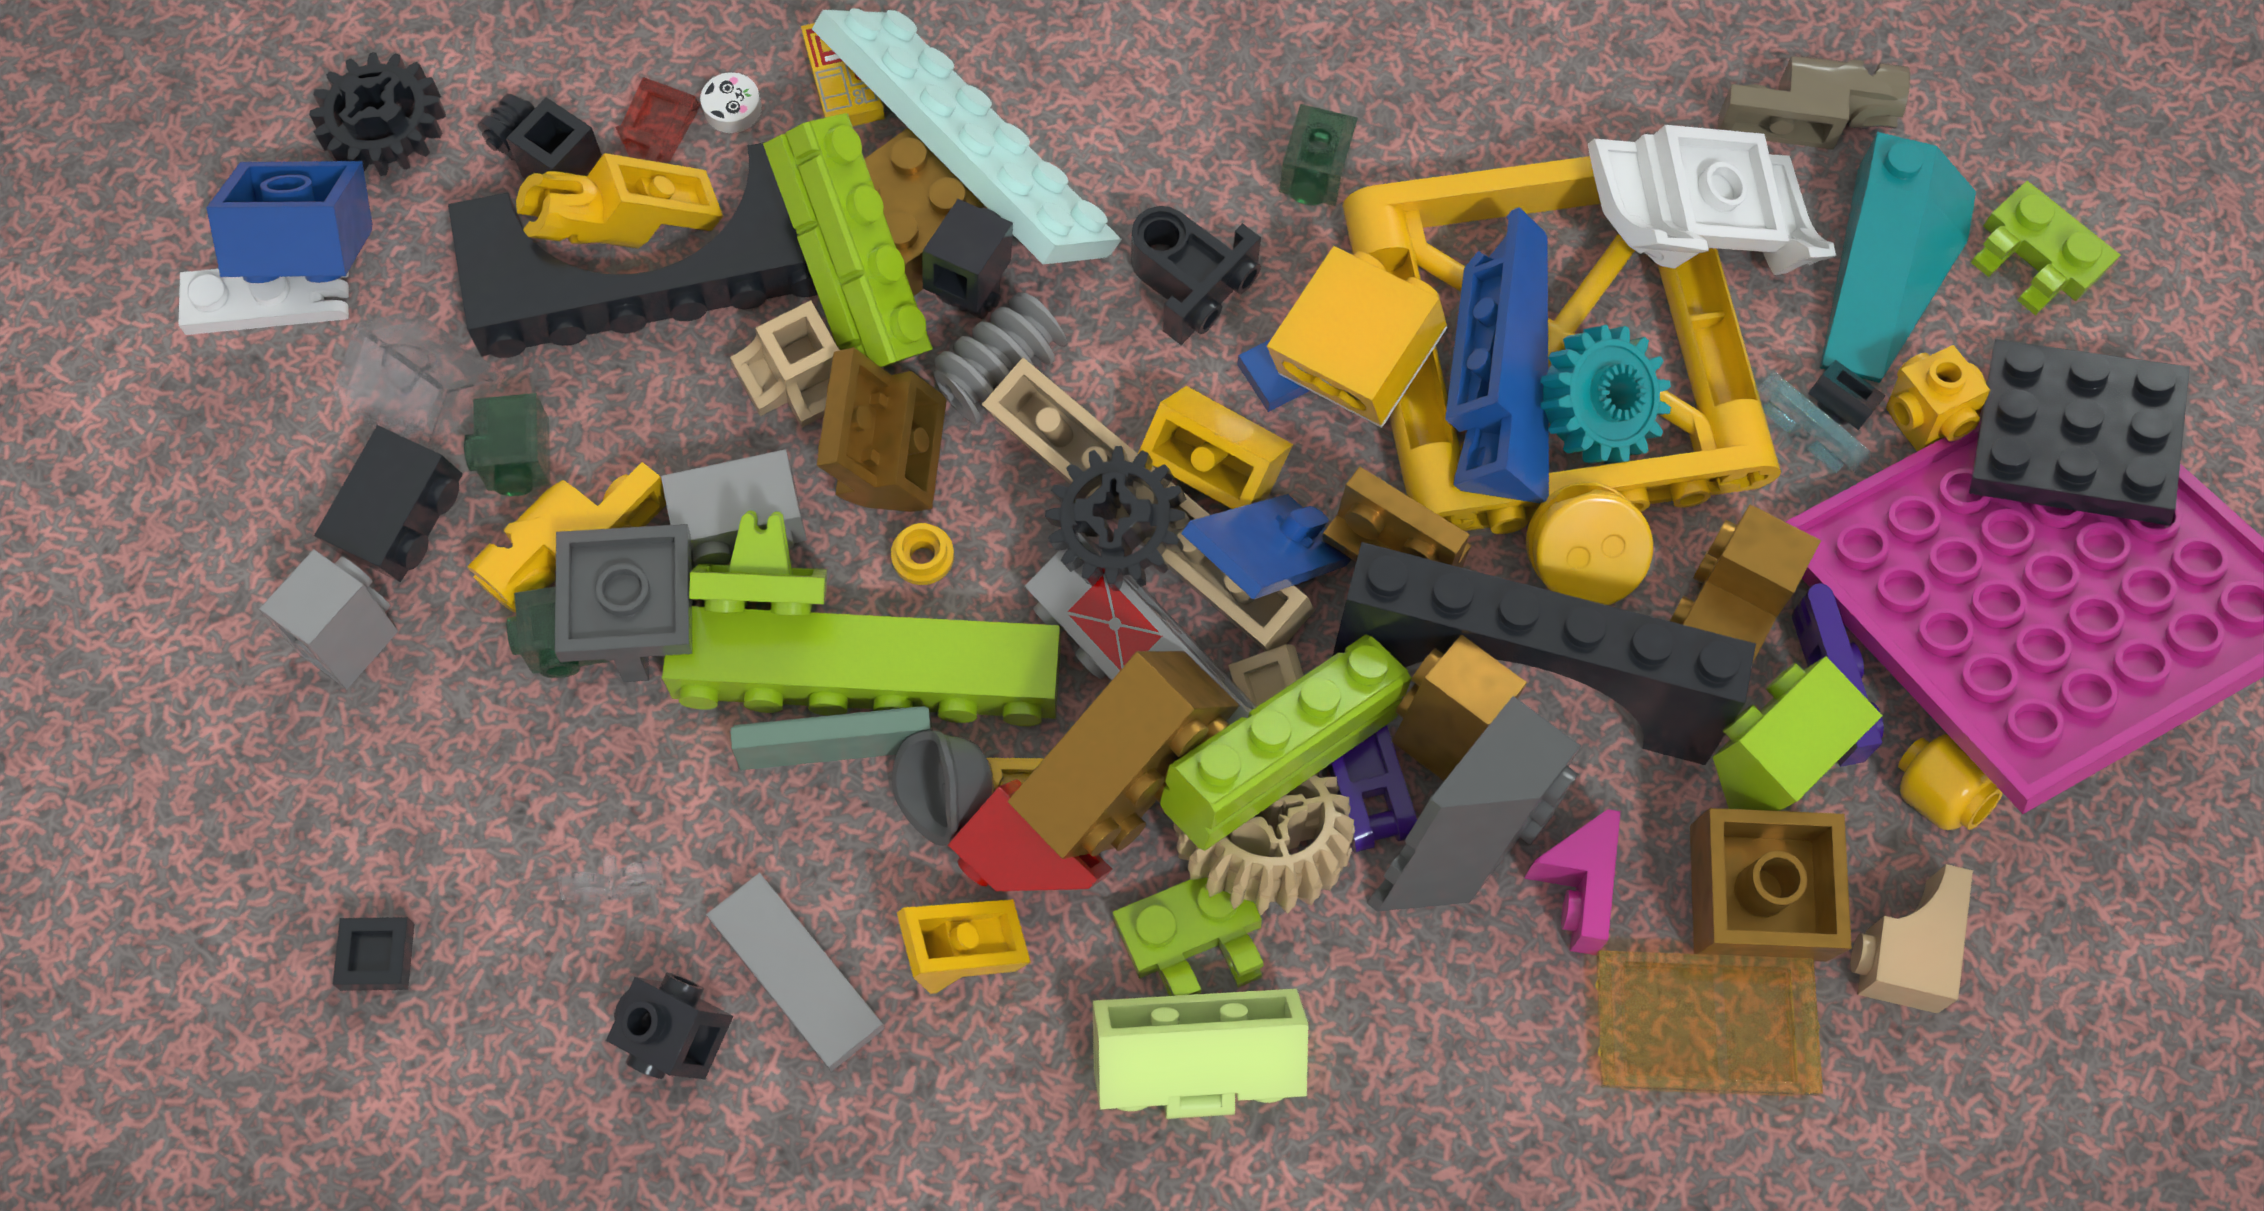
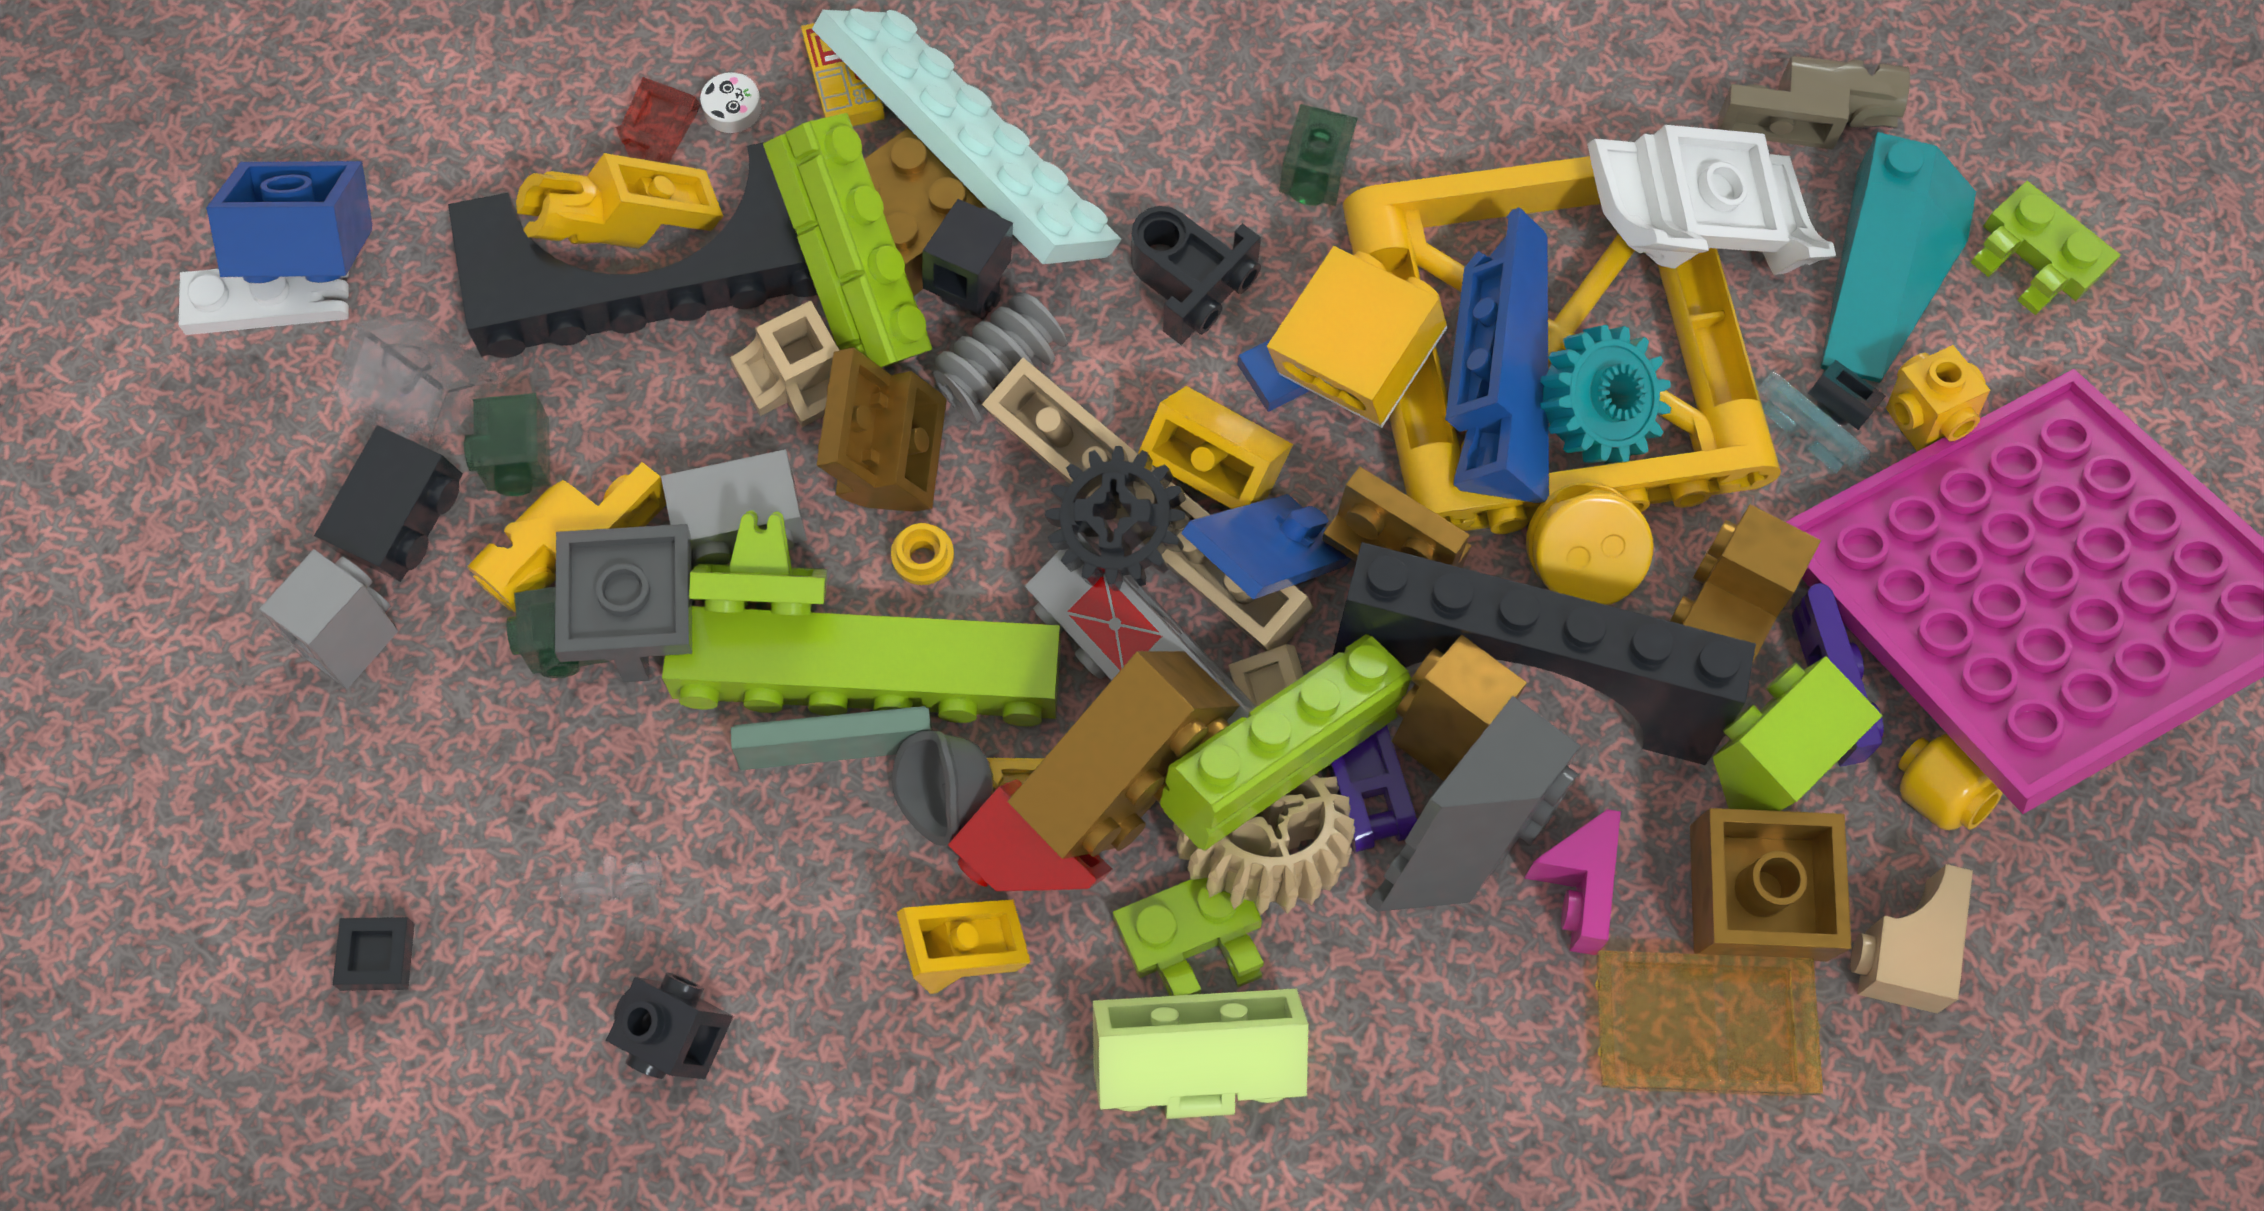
(376, 112): black gear -> none
(540, 137): black brick -> none
(795, 972): light grey tile -> none
(2082, 431): black plate -> none

